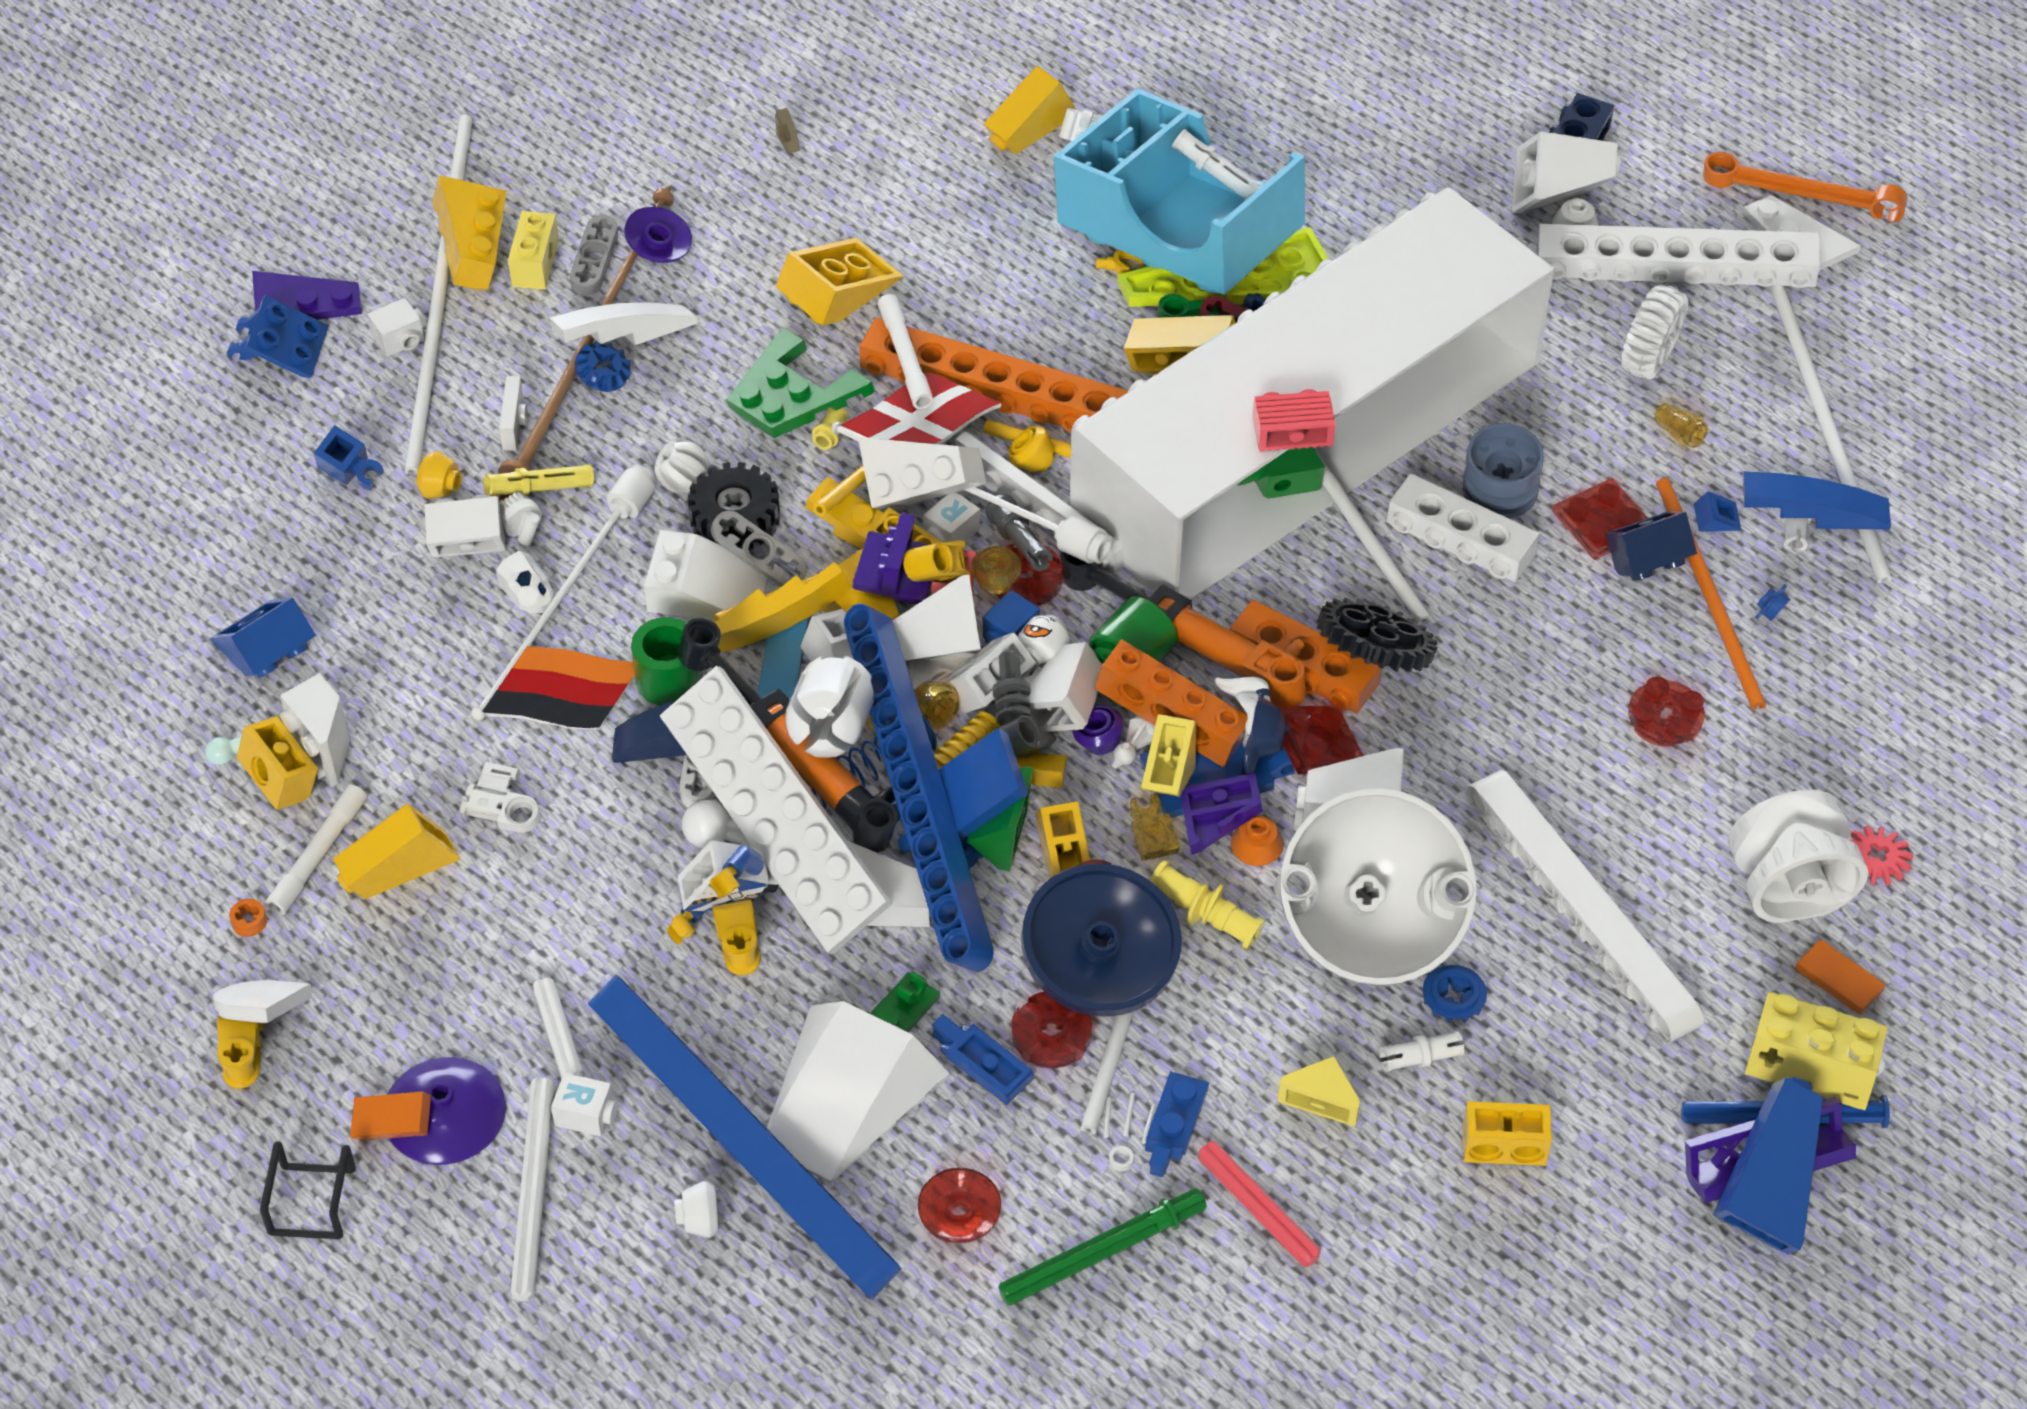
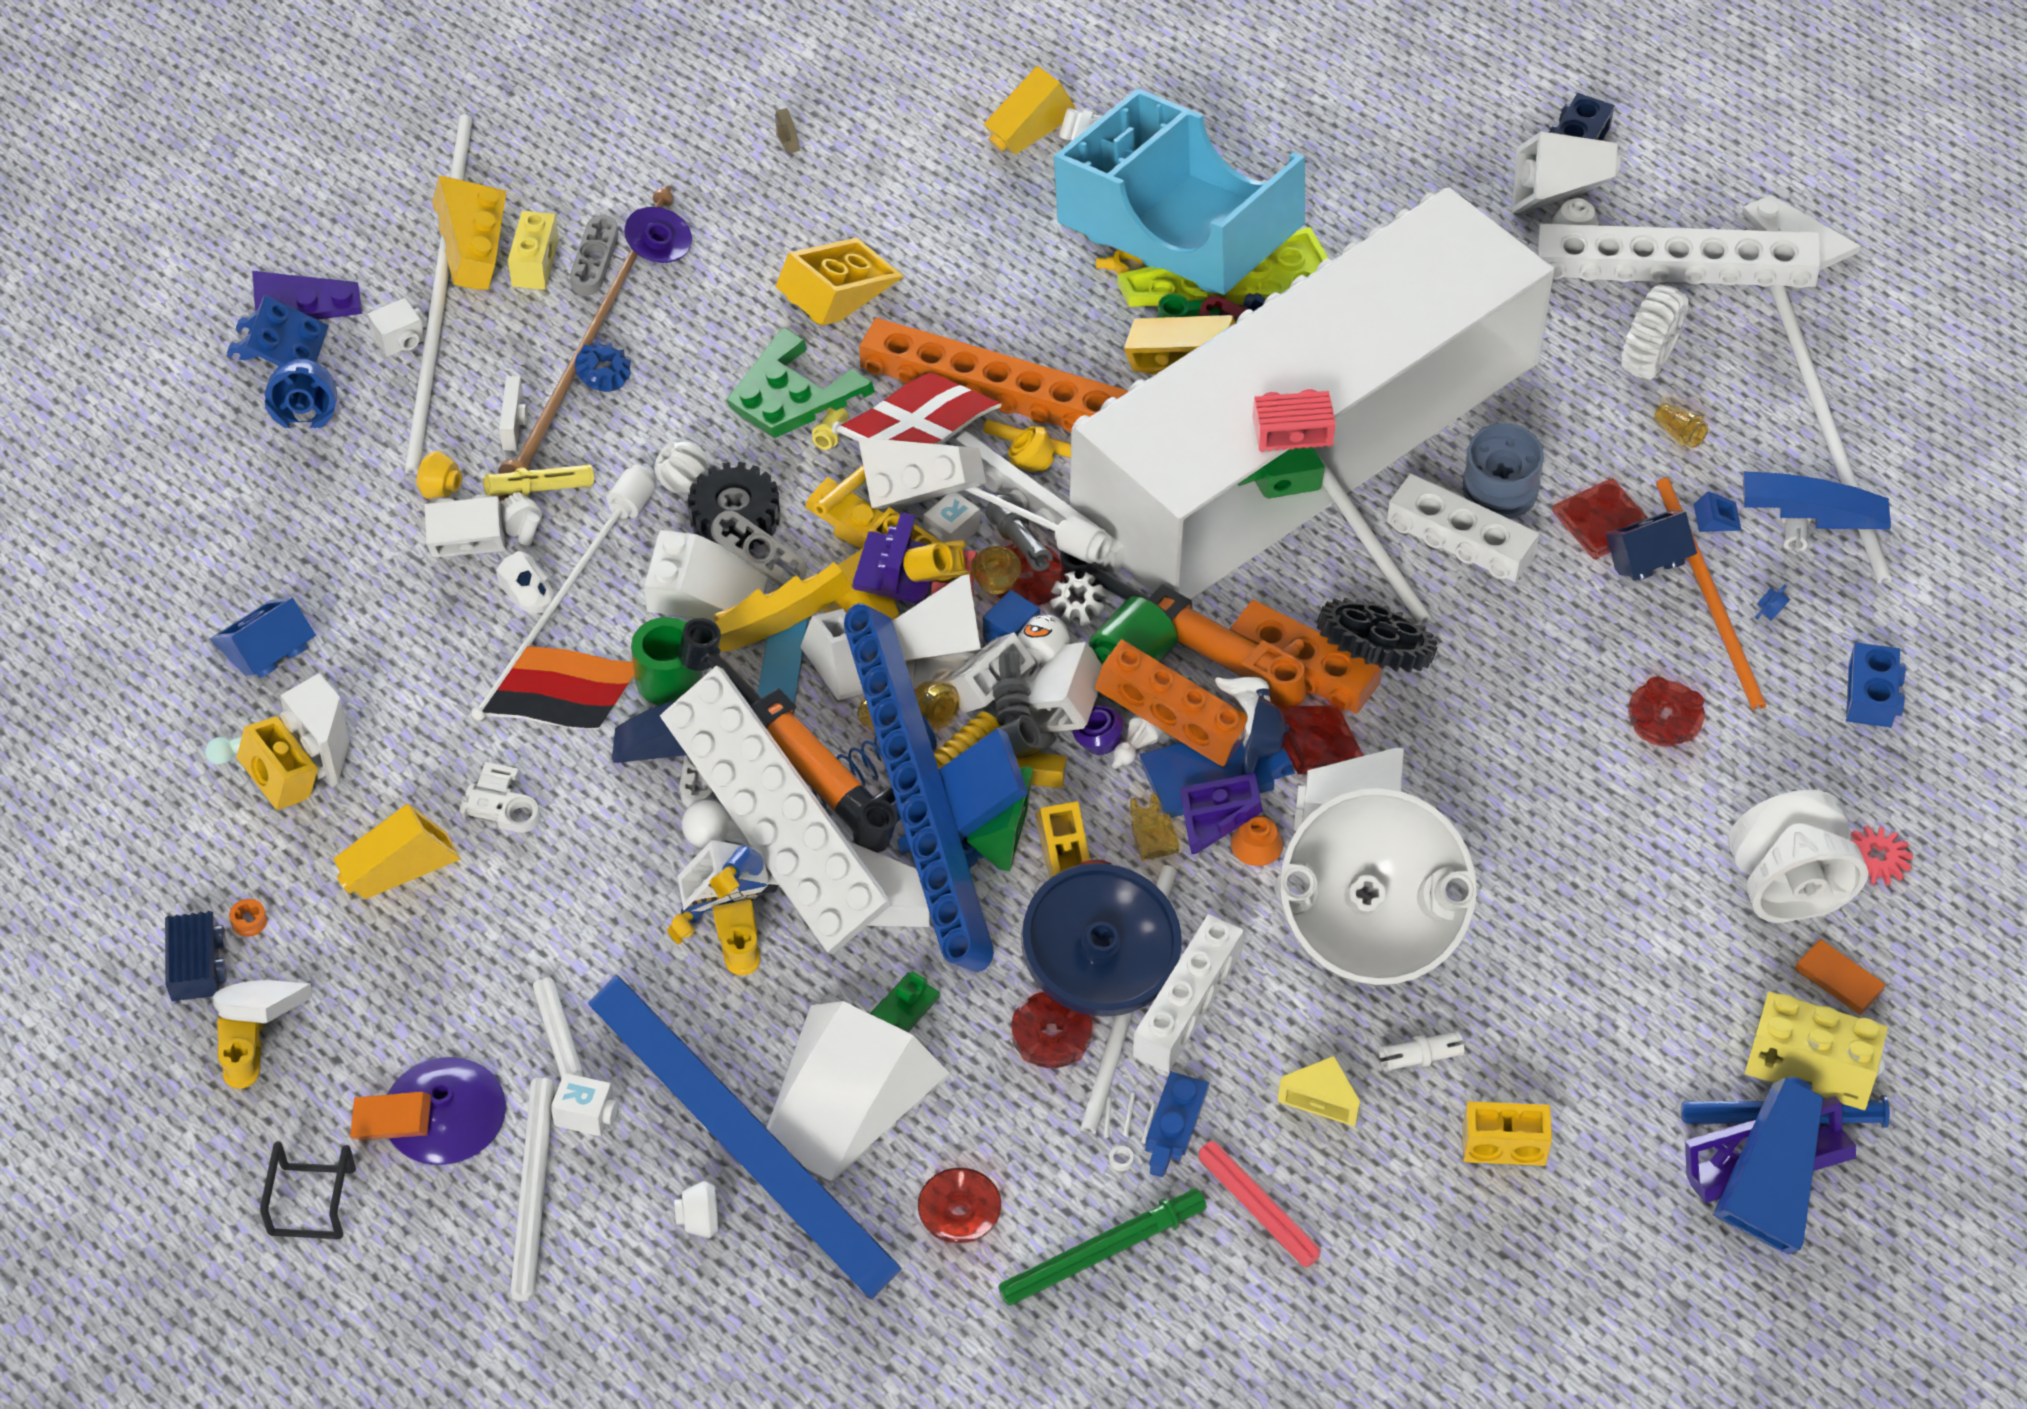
(193, 956): none -> dark blue brick
(293, 882): white piece -> none
(298, 389): none -> blue cylinder
(345, 458): blue brick -> none
(633, 320): white slope -> none
(833, 698): white cylinder -> none
(915, 379): white piece -> none
(982, 1059): blue hinge -> none
(1078, 587): none -> white piece
(1170, 756): light yellow slope -> none
(1188, 993): none -> white brick
(1207, 905): light yellow piece -> none
(1214, 164): white pin -> none
(1462, 980): blue gear -> none
(1587, 906): white beam -> none
(1804, 186): orange piece -> none
(1874, 685): none -> blue brick

